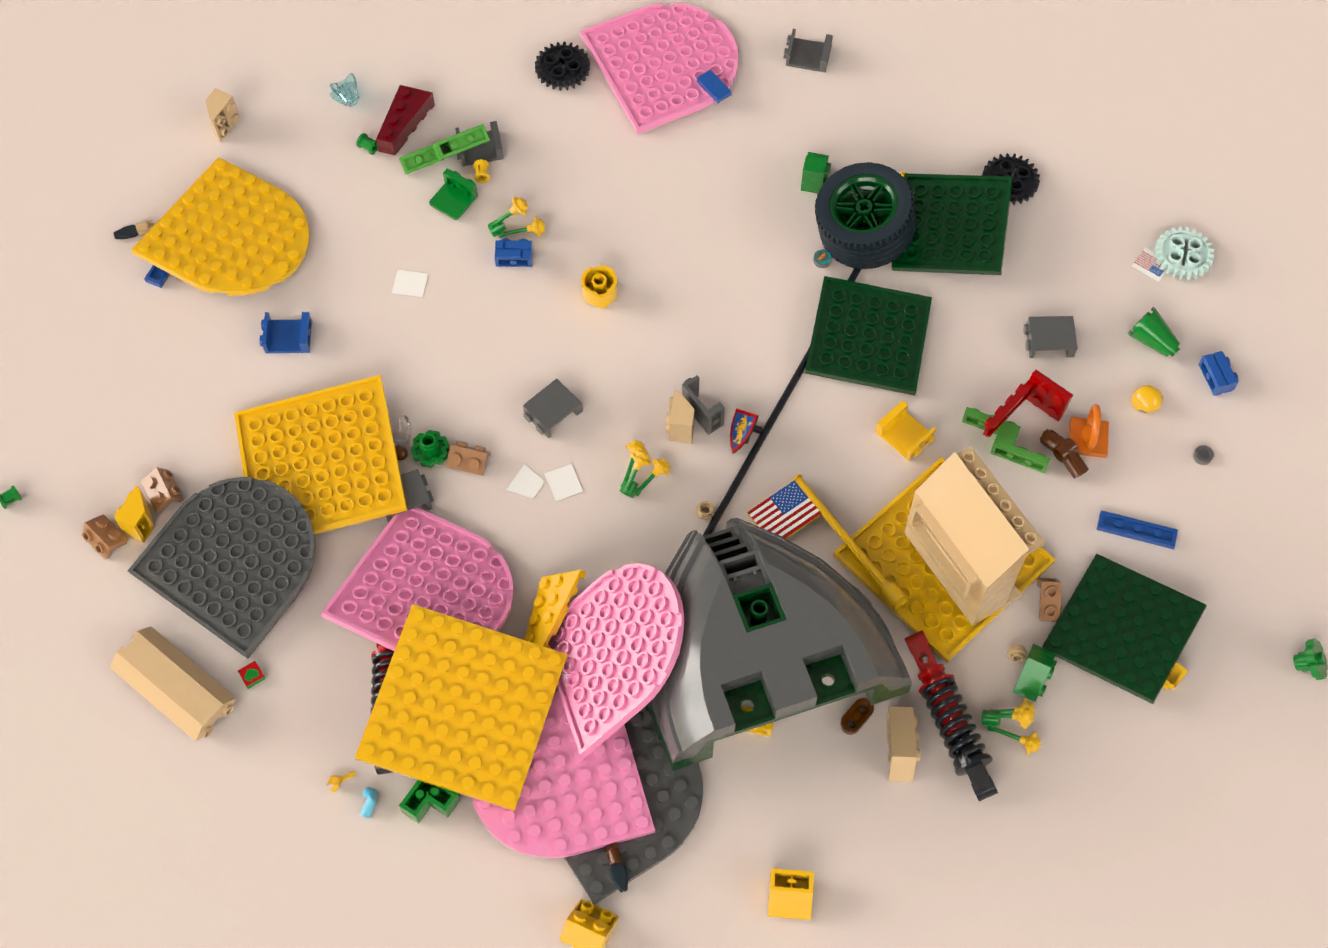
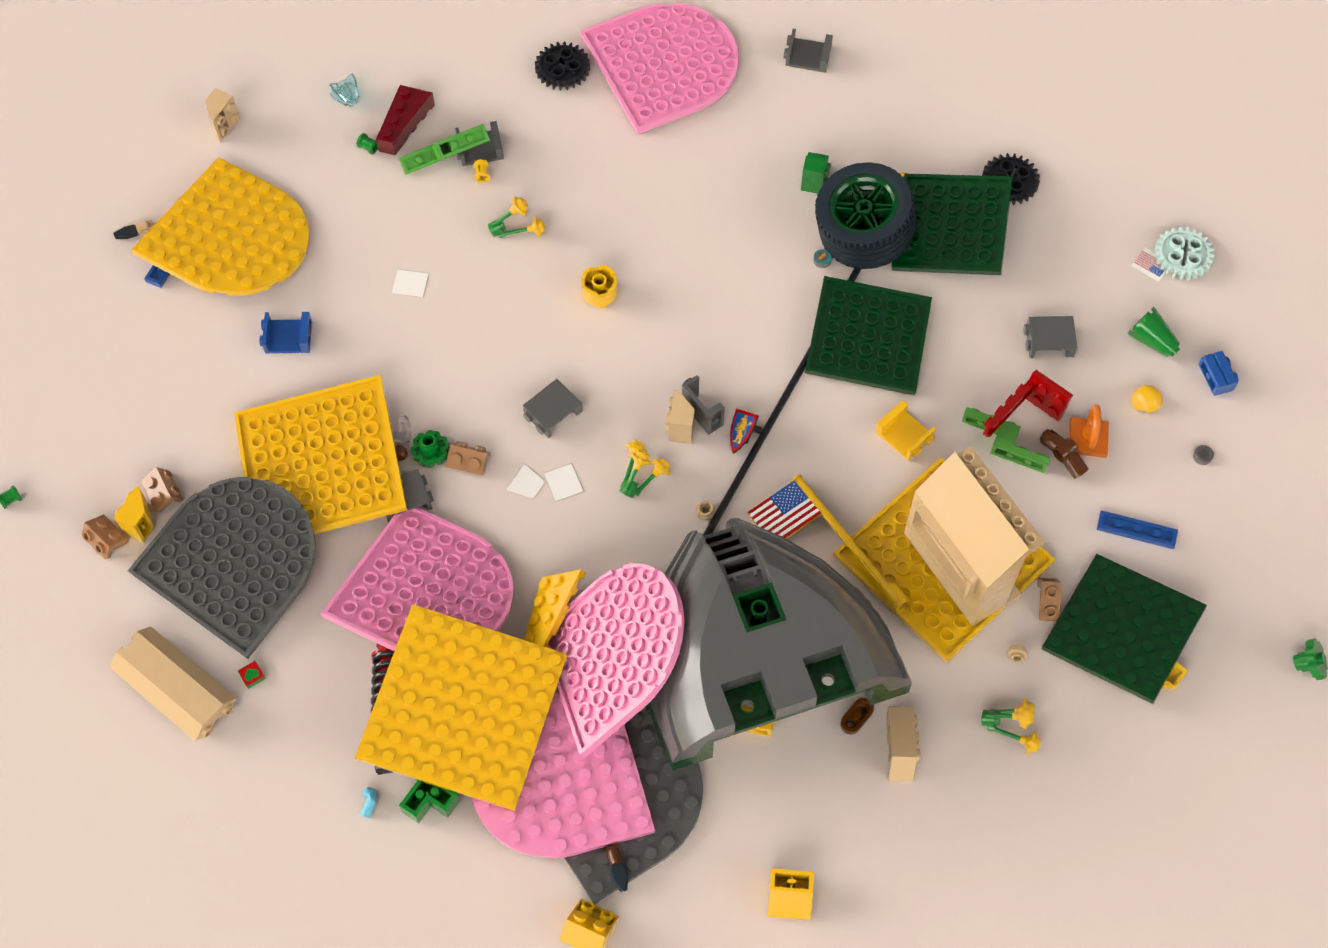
(336, 780): yellow hand -> none
(454, 195): green bracket -> none
(513, 253): blue brick -> none
(714, 86): blue tile -> none
(939, 692): black piece -> none
(1036, 670): green brick -> none

